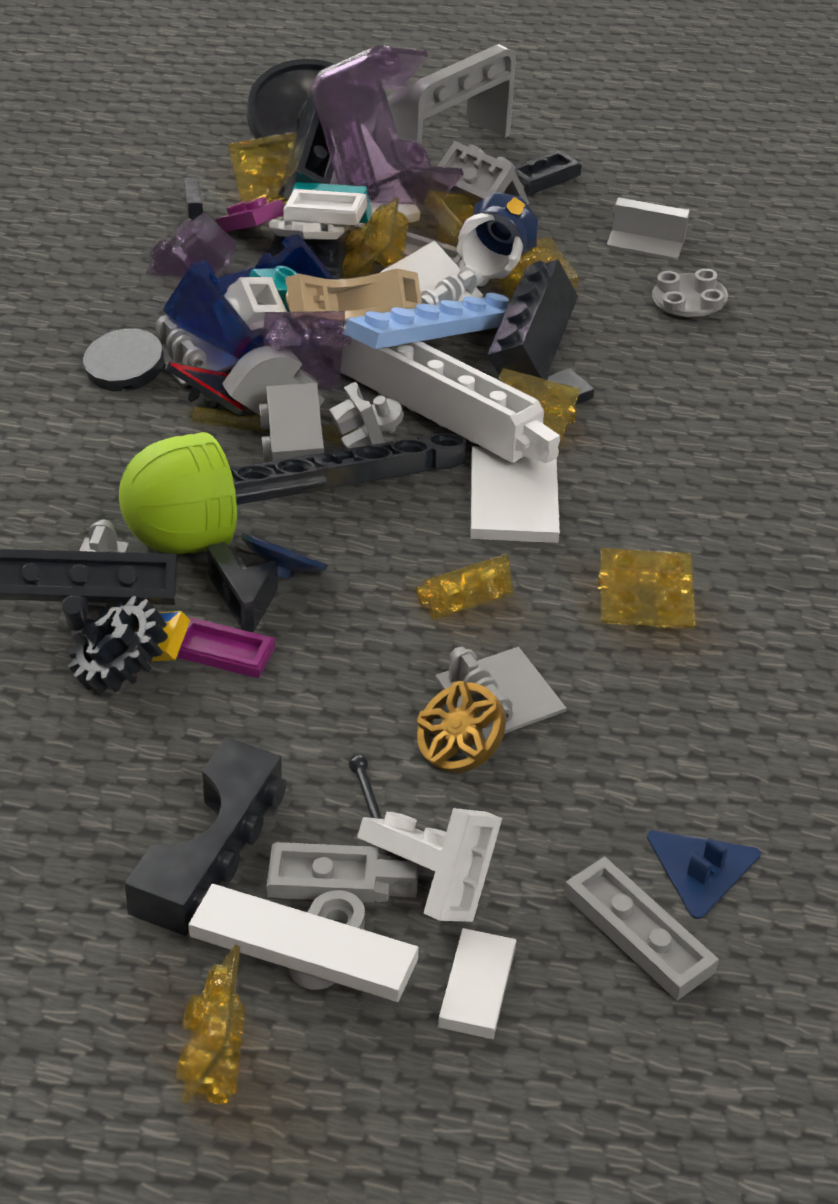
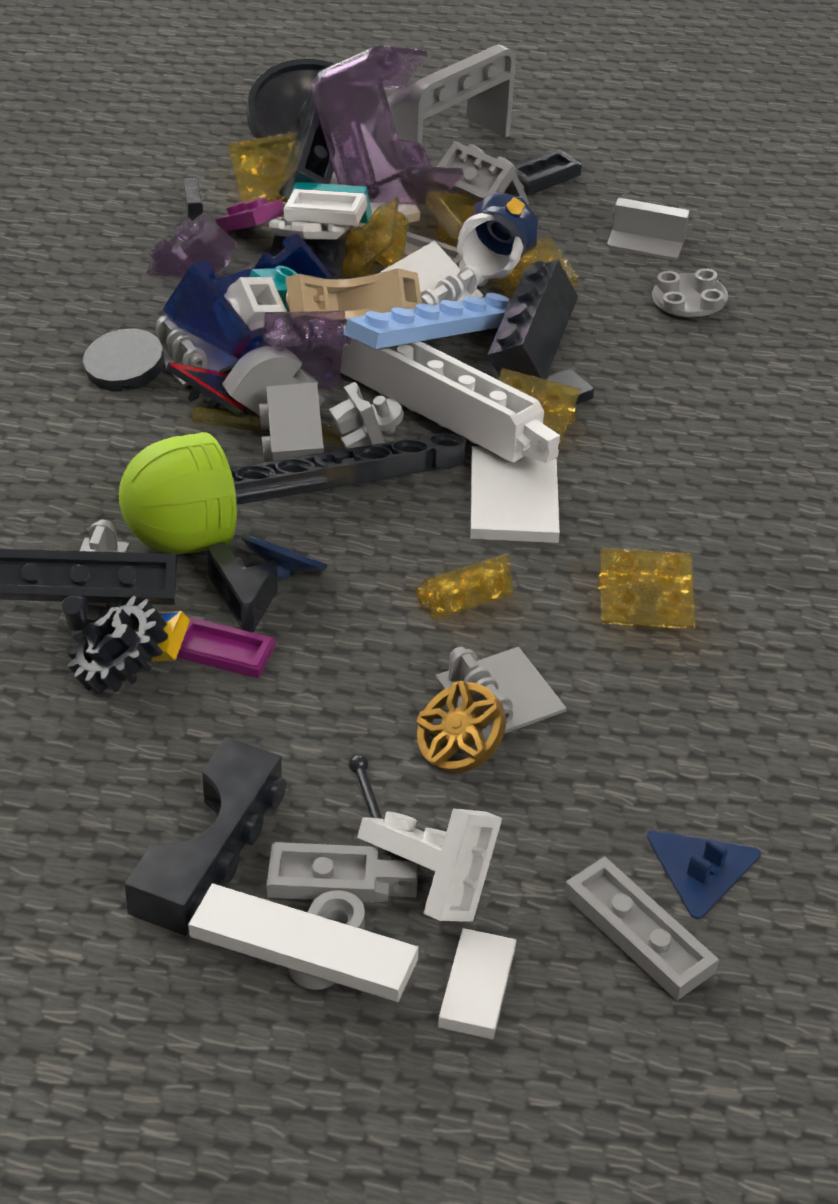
(216, 1031): clear yellow hinge -> none

